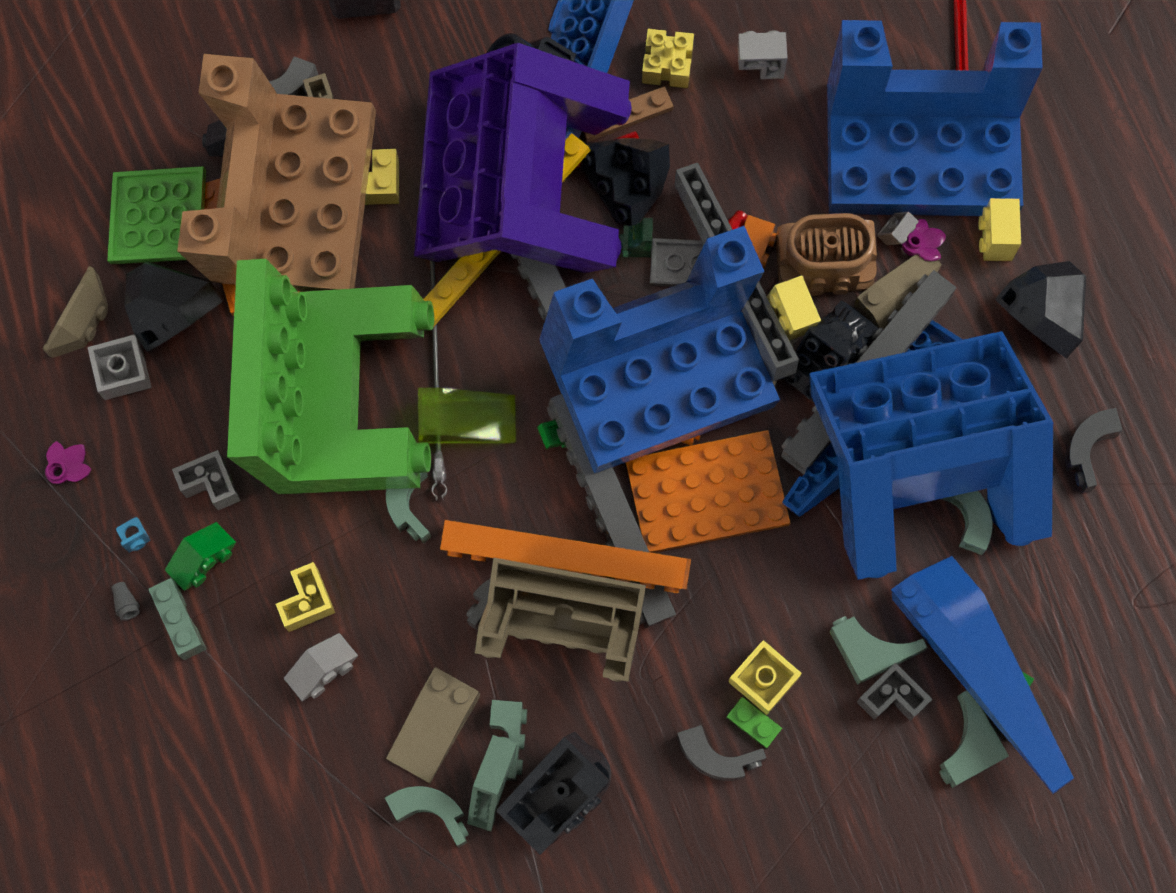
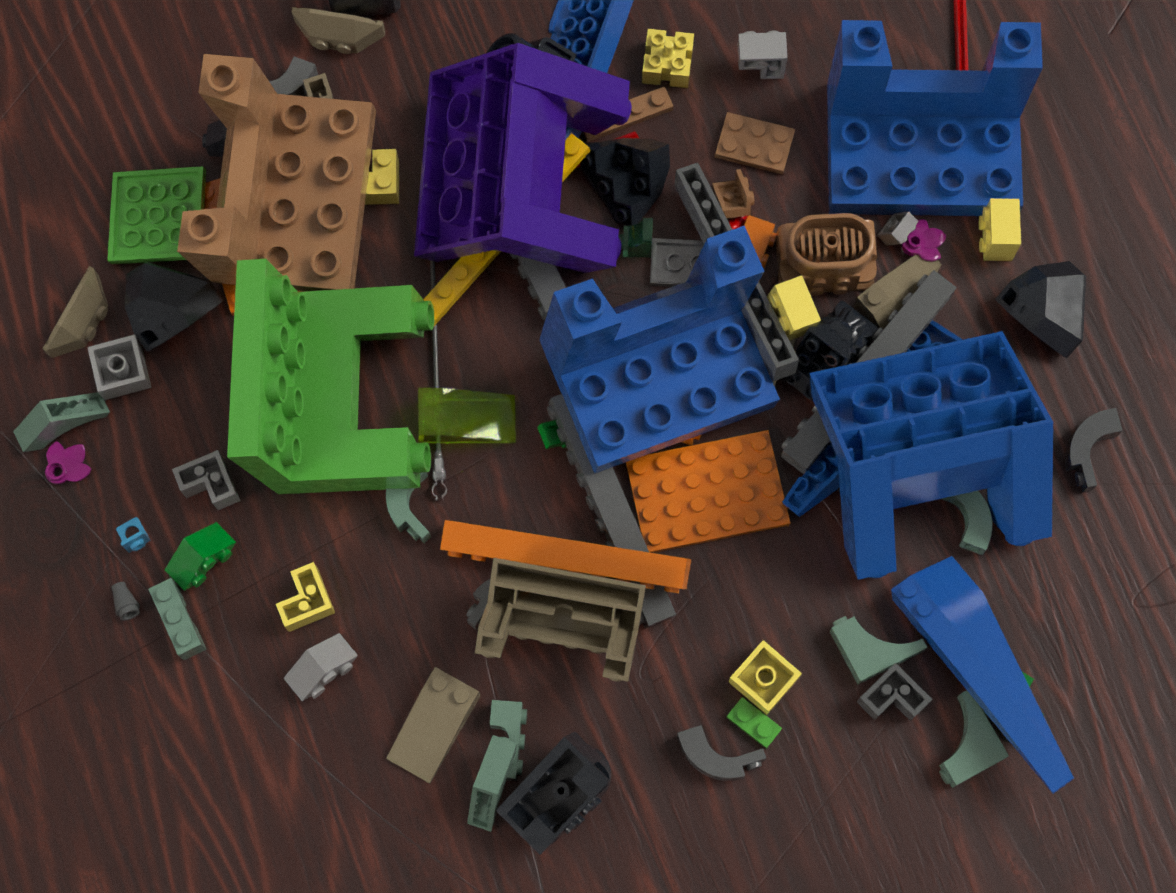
(57, 416): none -> sand green arch
(337, 30): none -> dark tan wedge
(425, 799): sand green arch -> none
(734, 196): none -> medium nougat bracket
(755, 143): none -> medium nougat plate

